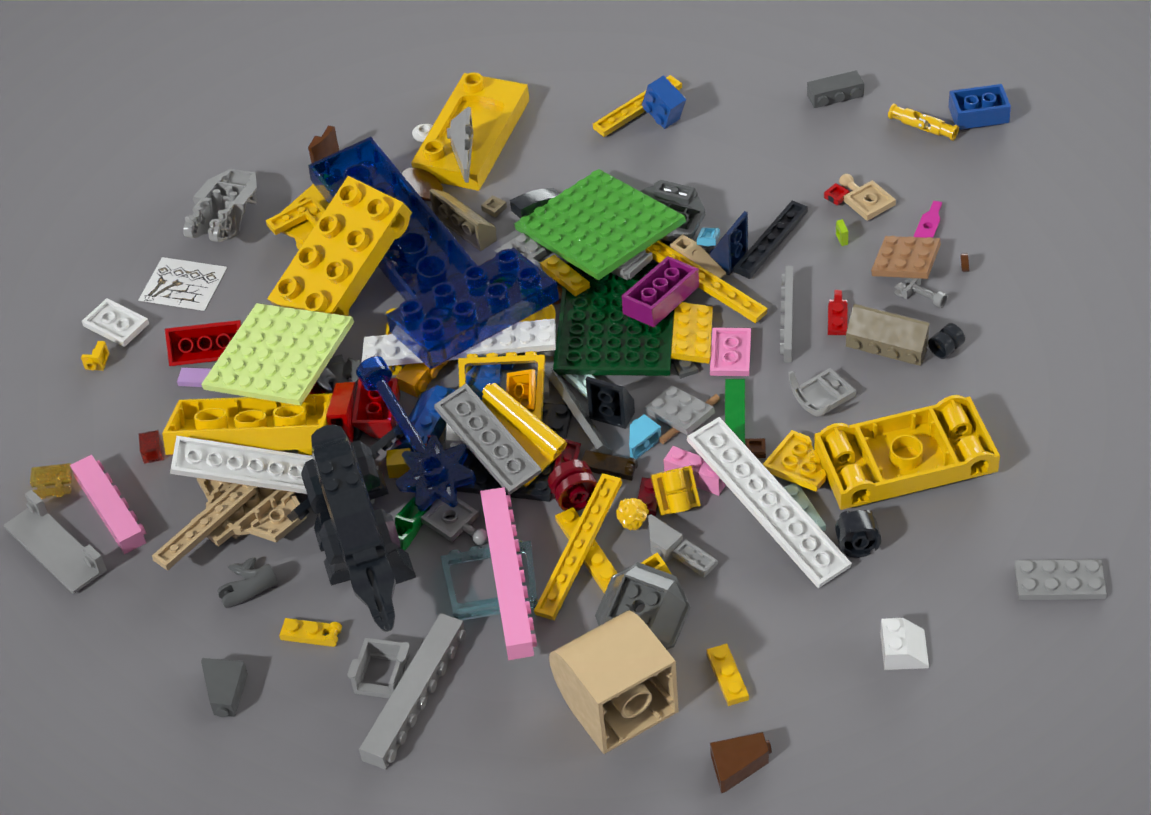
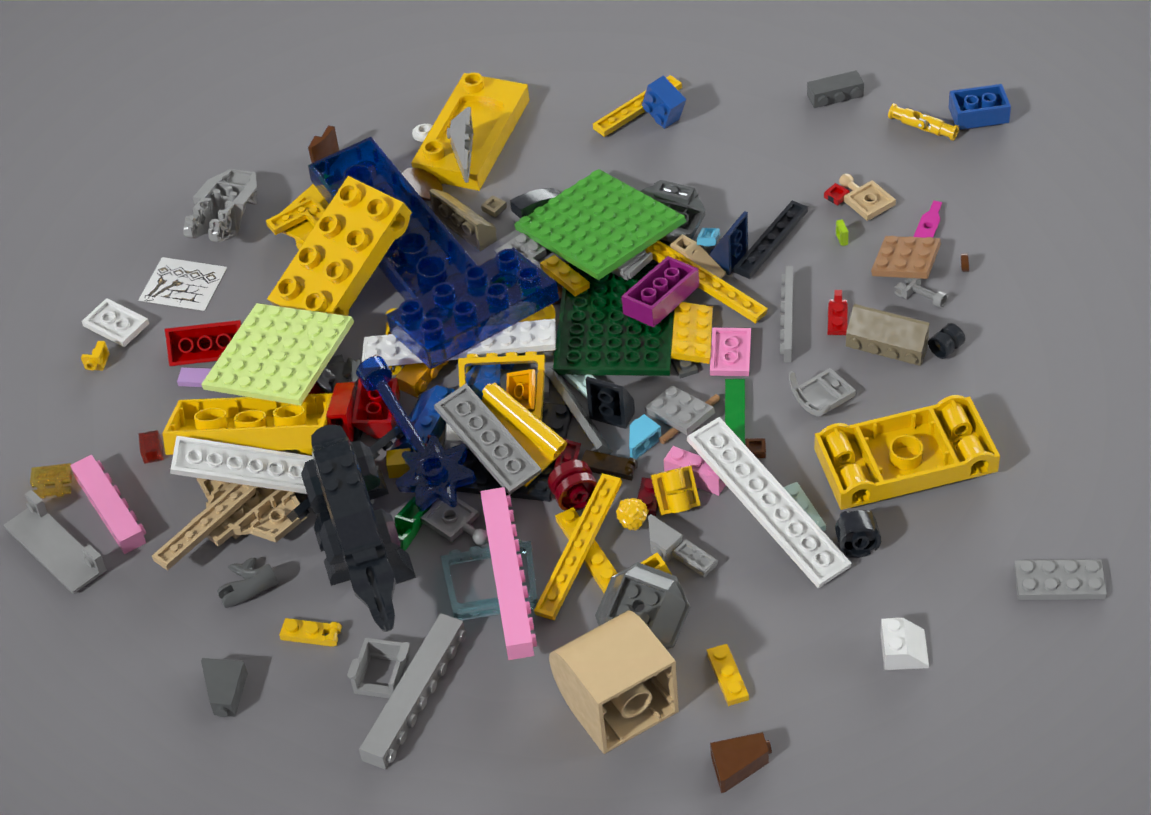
(797, 462): yellow plate -> none

